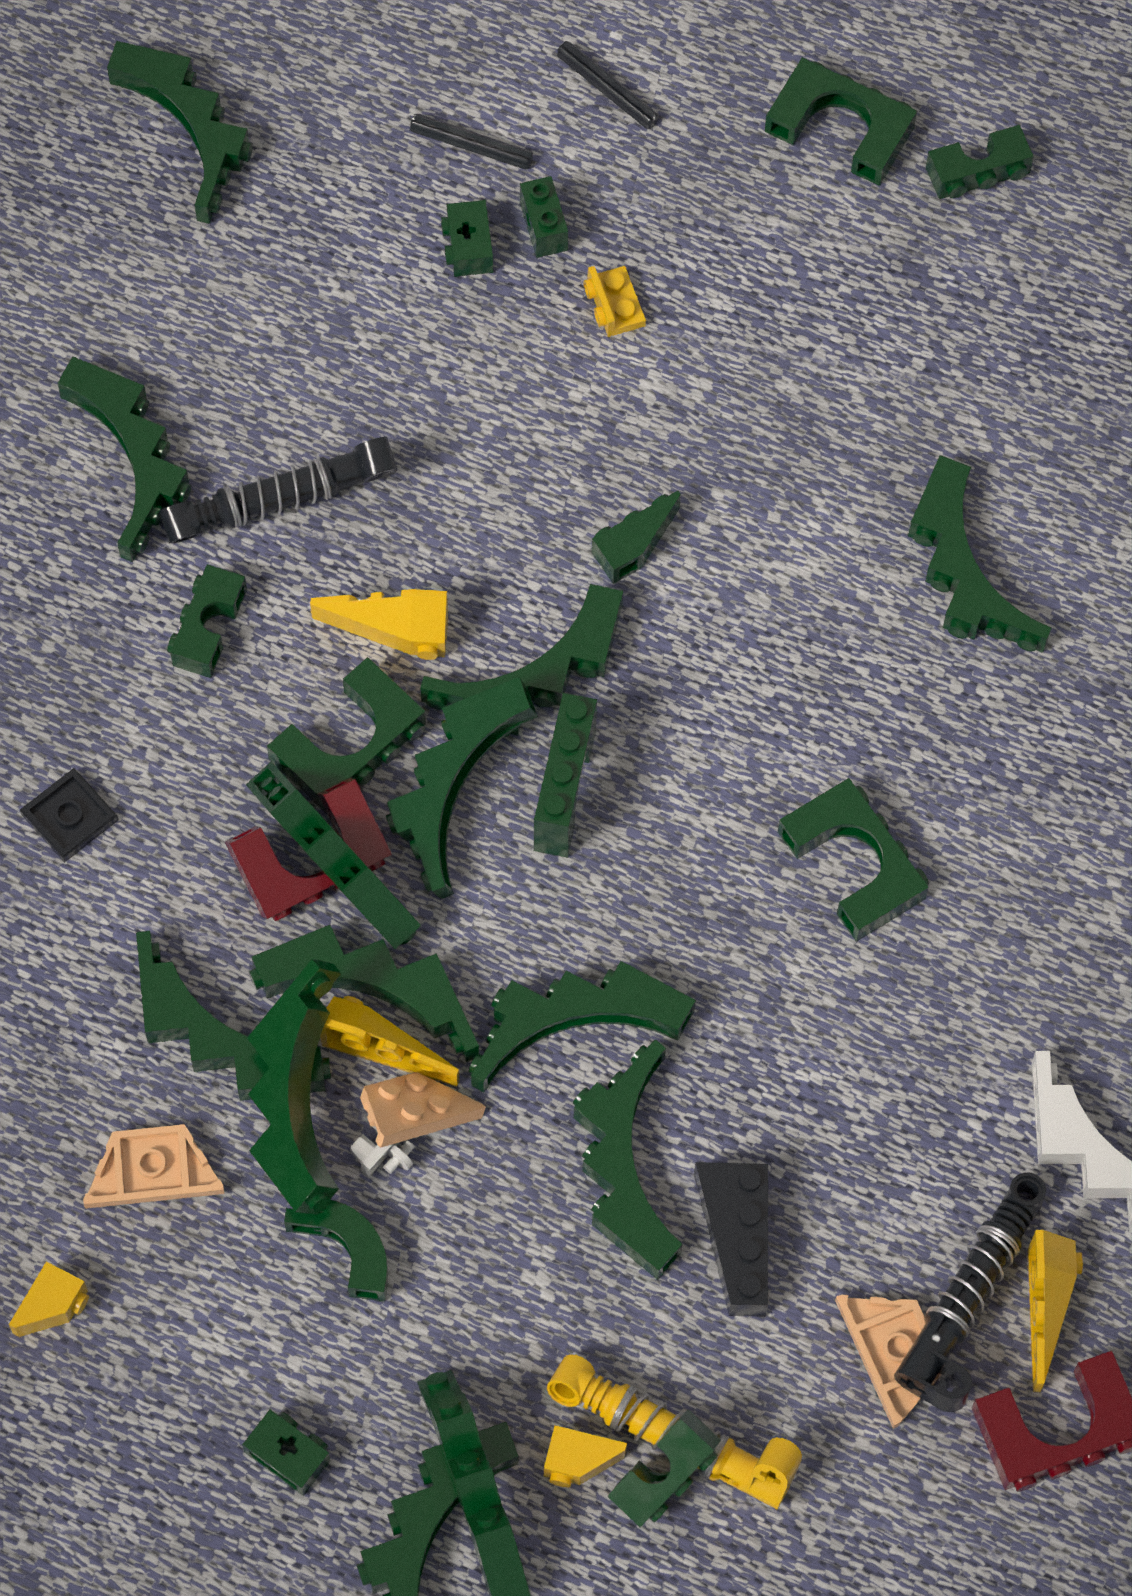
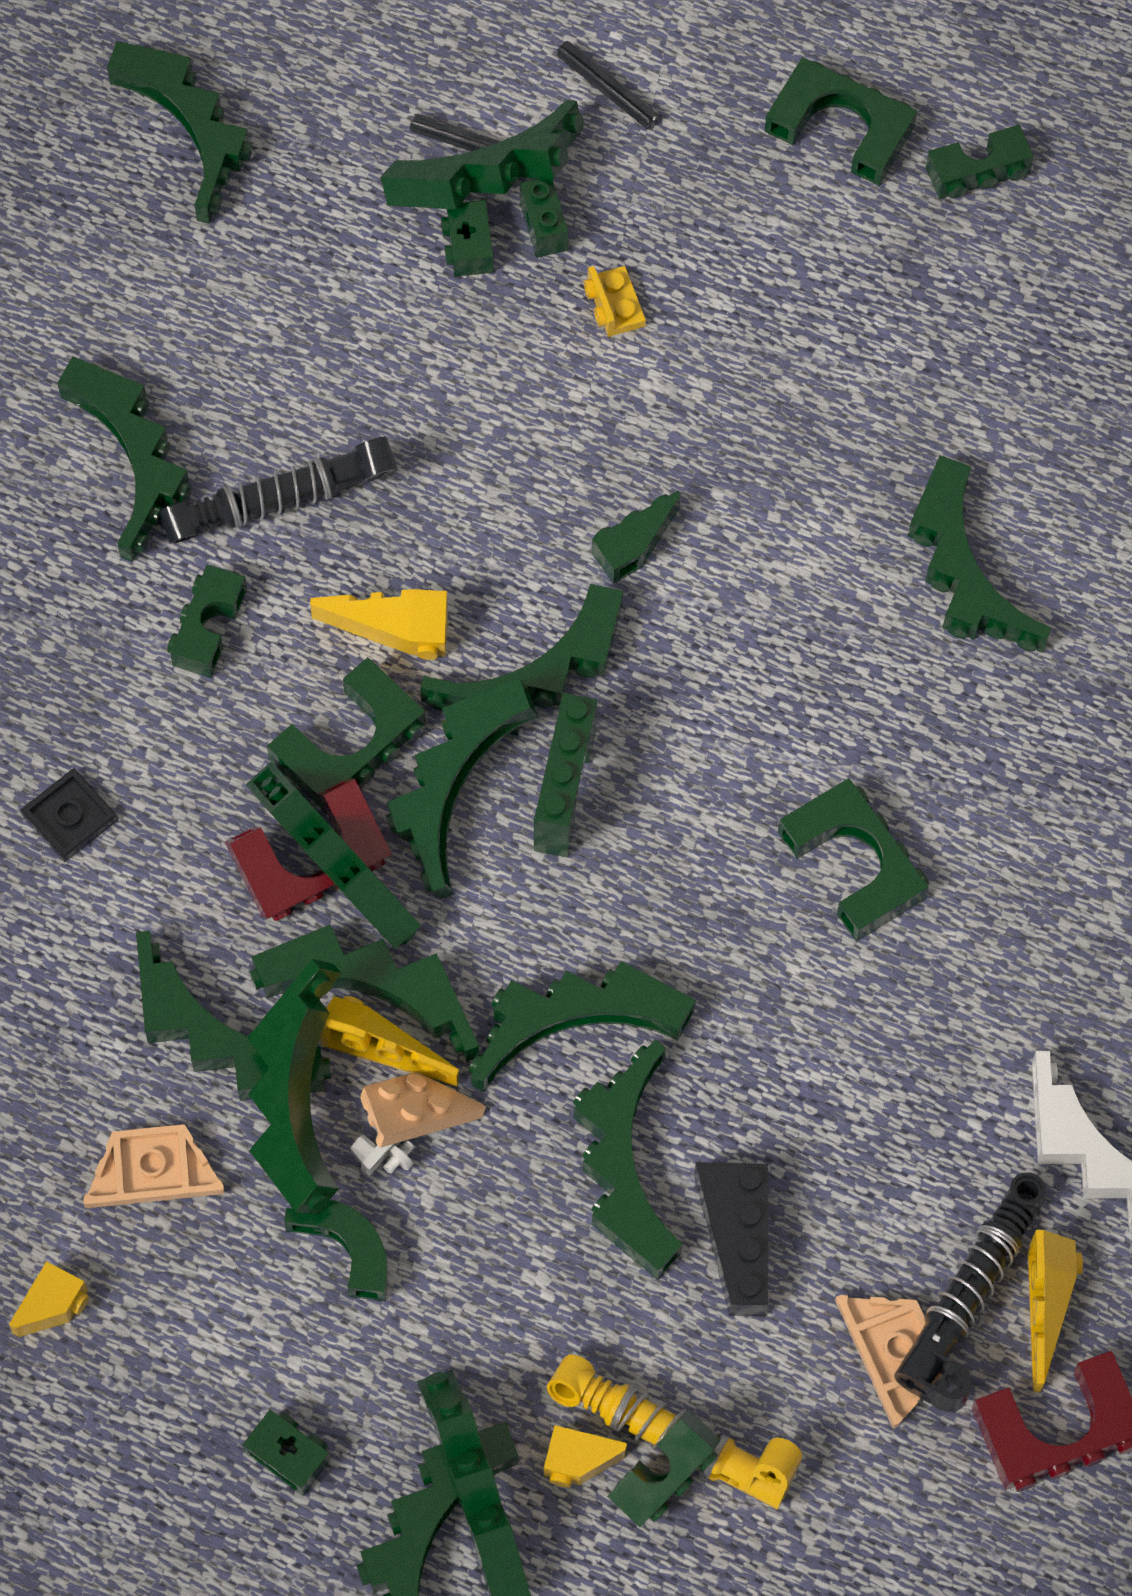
(492, 169): none -> dark green arch

